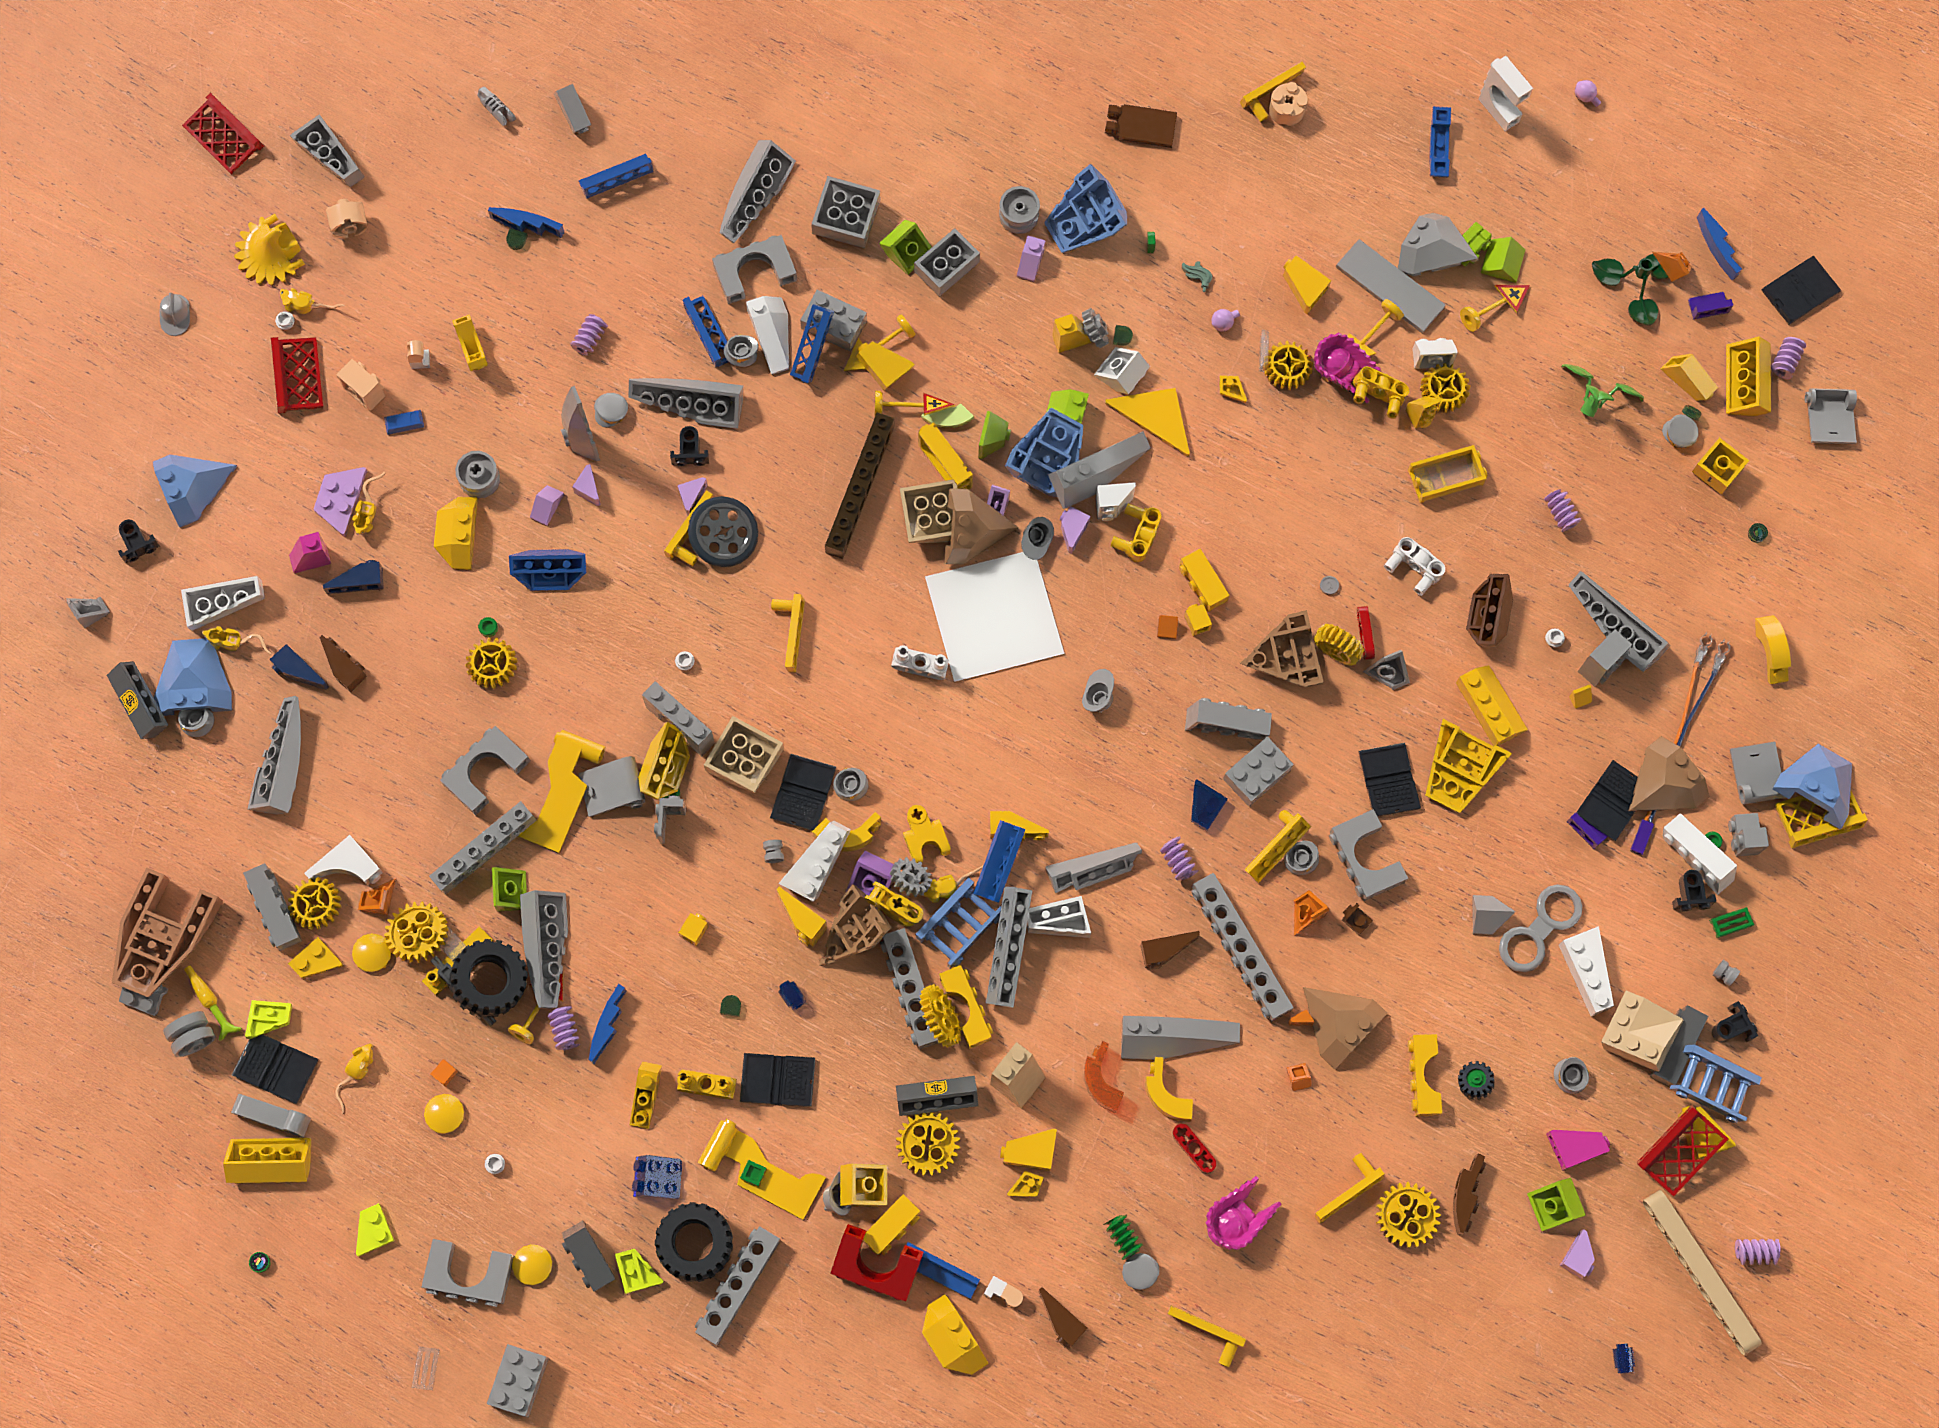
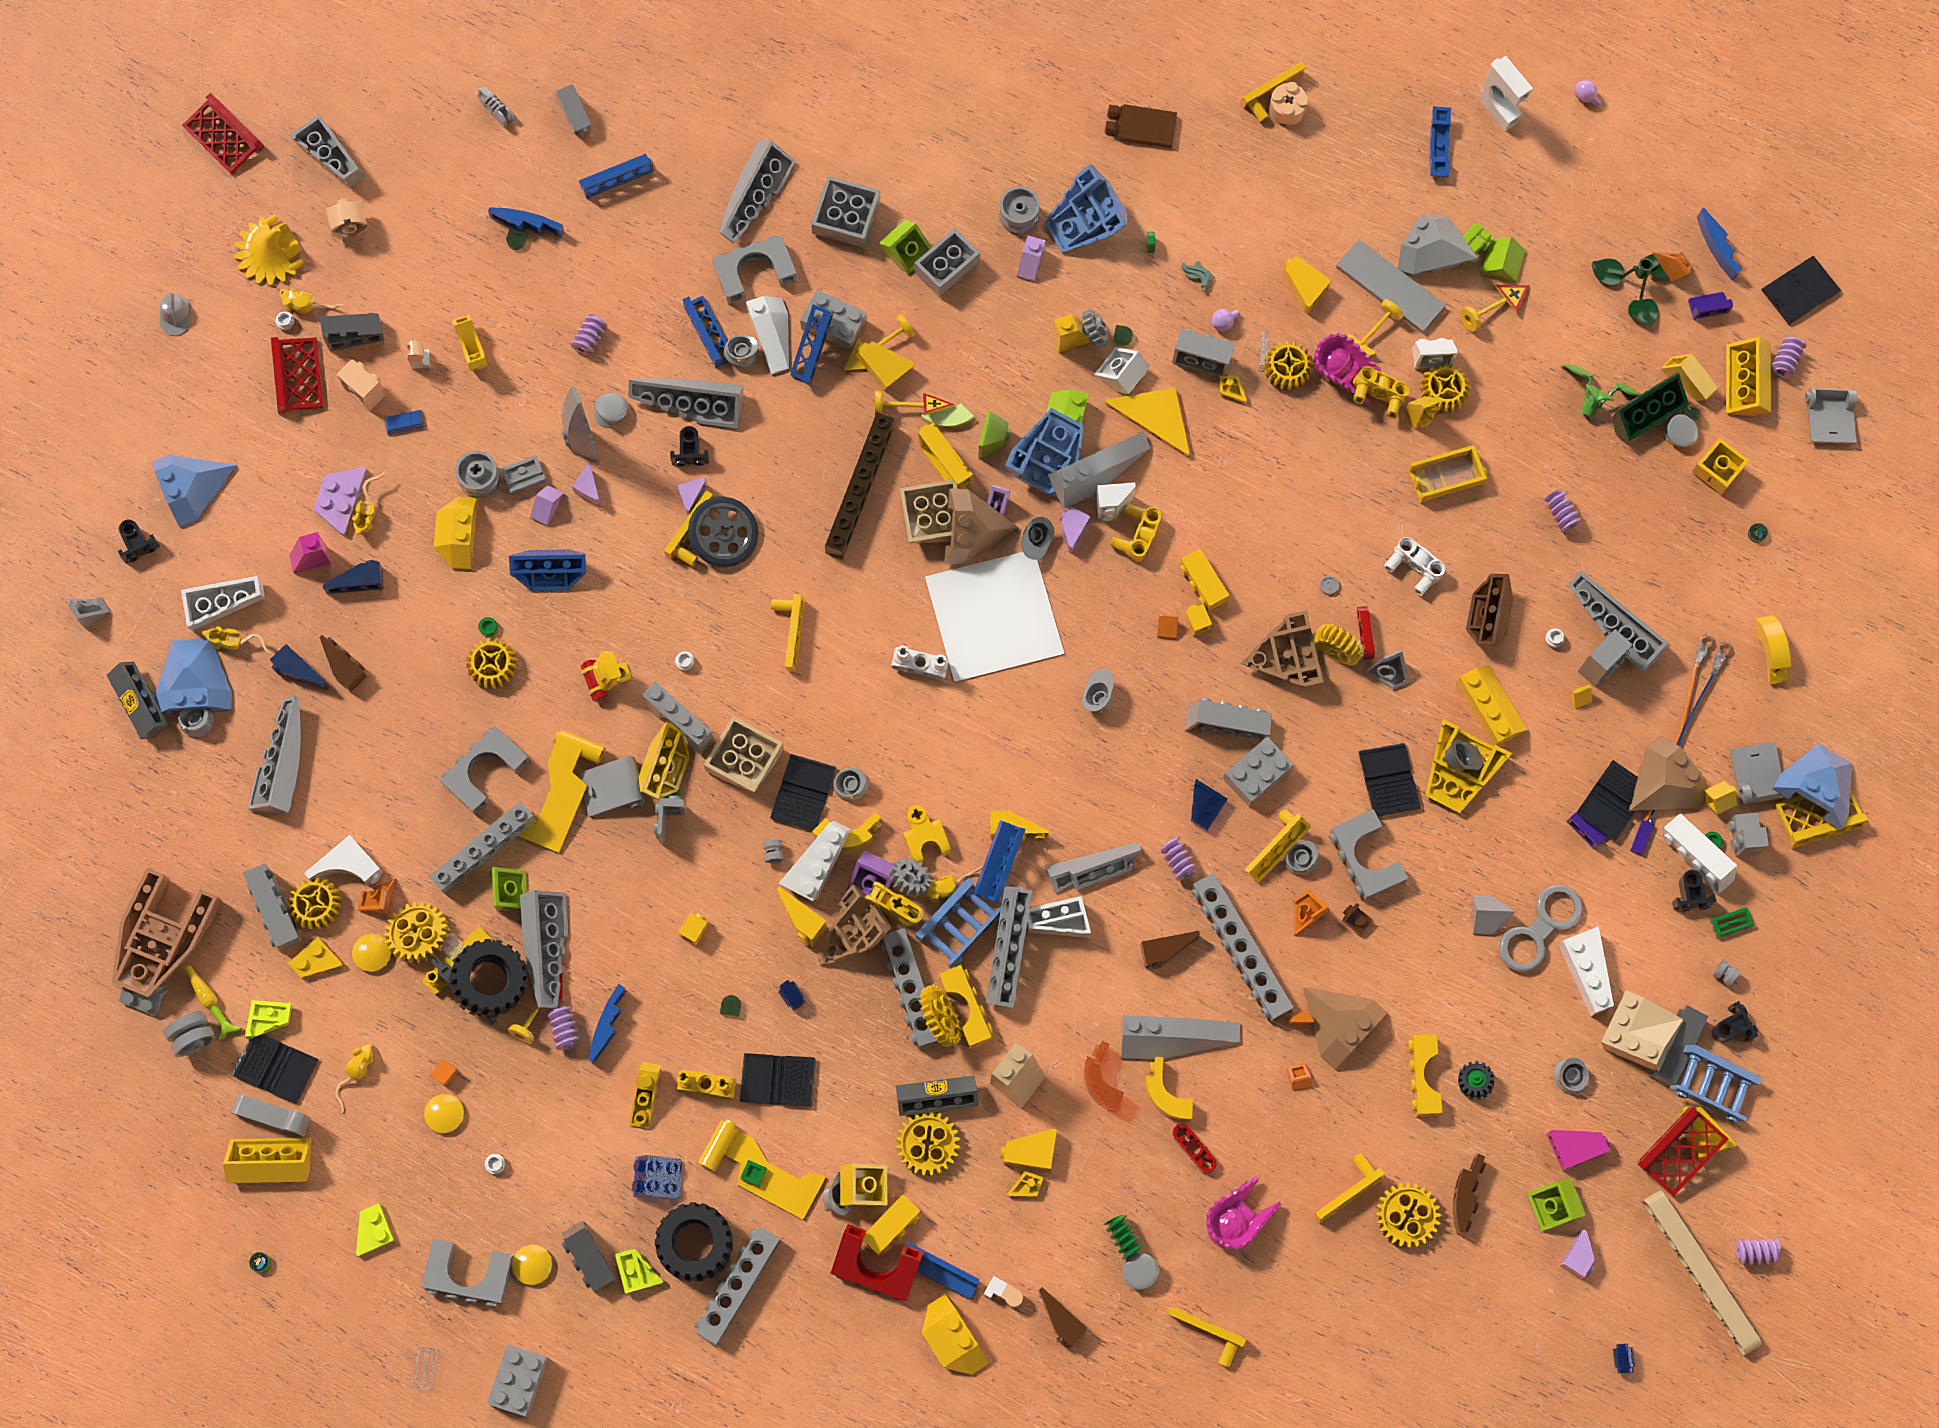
(351, 330): none -> dark grey wedge
(523, 474): none -> light grey plate
(603, 675): none -> yellow piece
(1203, 352): none -> light grey brick
(1463, 756): none -> dark grey piece
(1650, 408): none -> dark green slope
(1721, 797): none -> yellow brick

